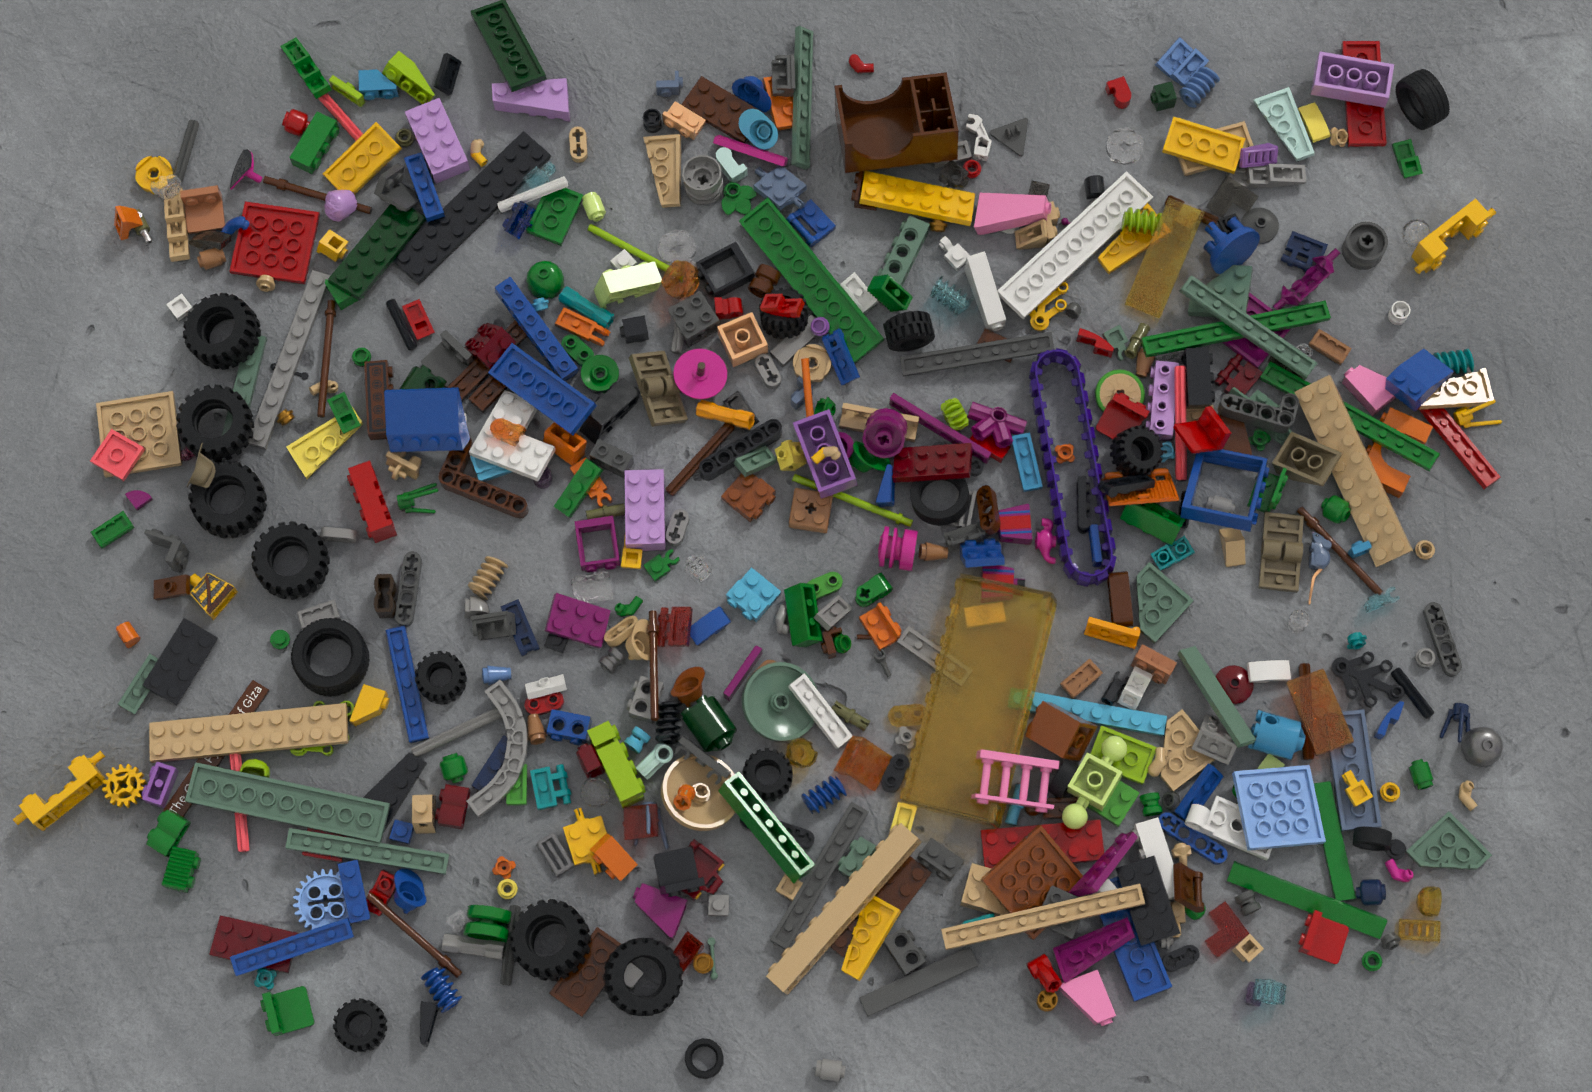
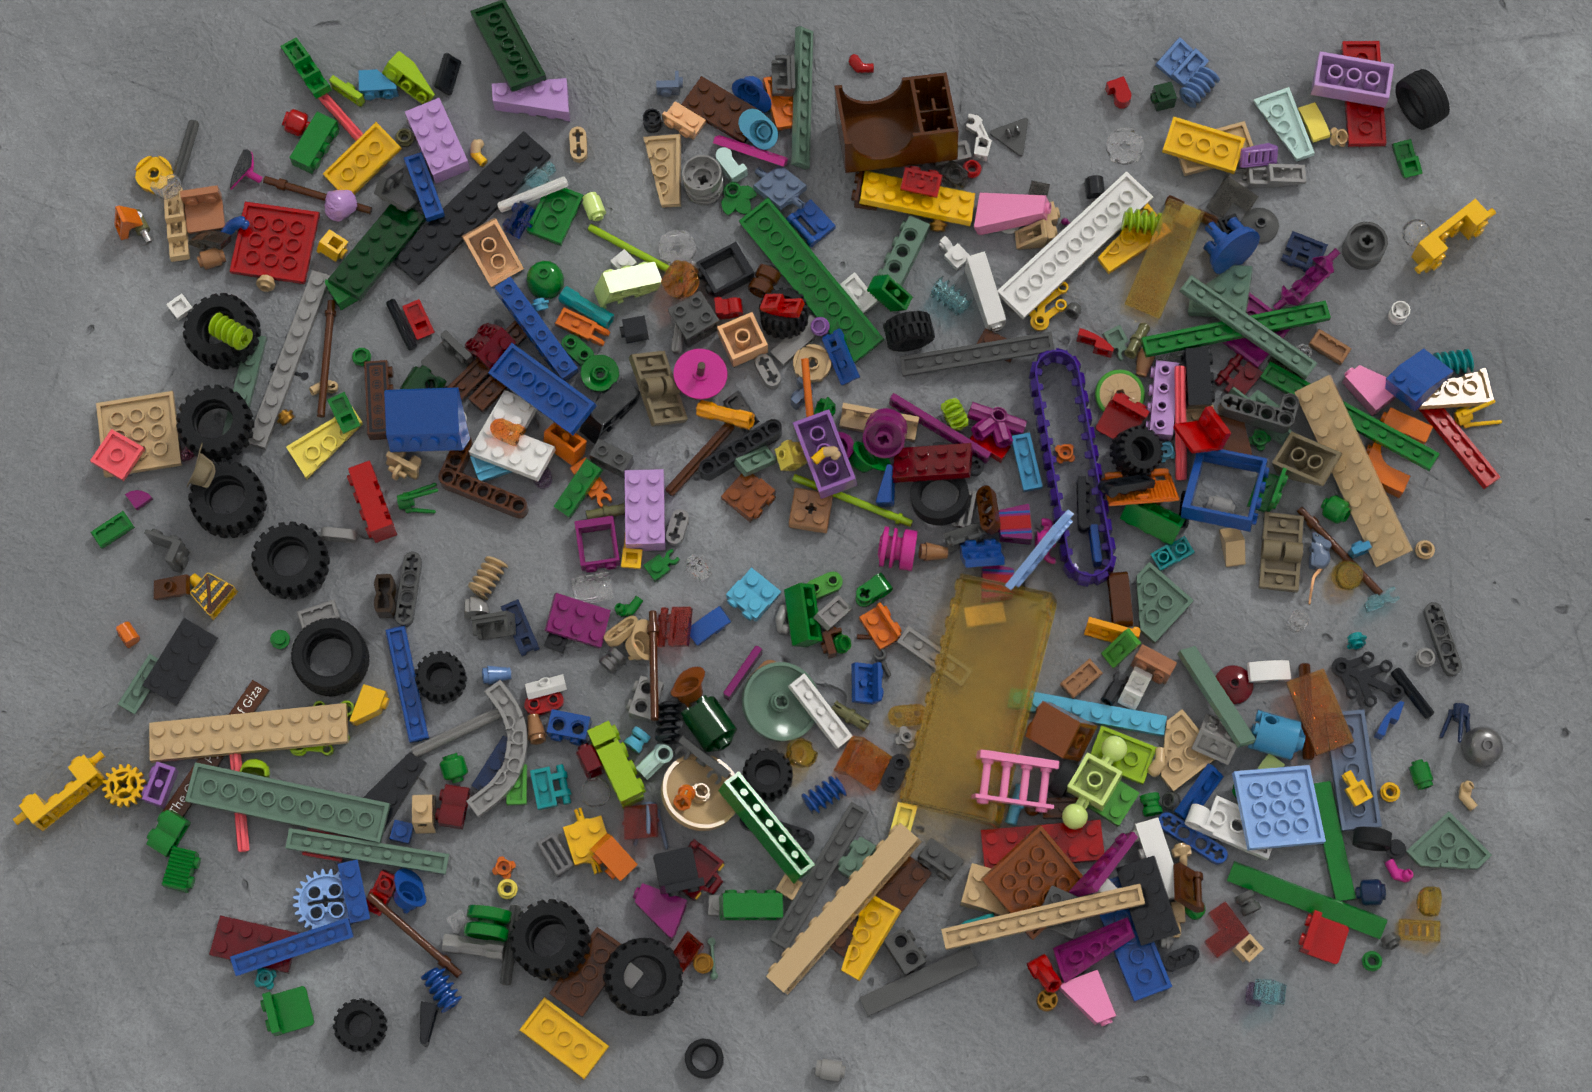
(229, 331): none -> lime piece
(492, 252): none -> light nougat slope
(564, 1038): none -> yellow tile
(751, 906): none -> green brick
(867, 683): none -> blue bracket
(921, 181): none -> red bracket
(1040, 550): none -> light blue plate
(1121, 648): none -> bright green plate
(1347, 575): none -> clear yellow hair

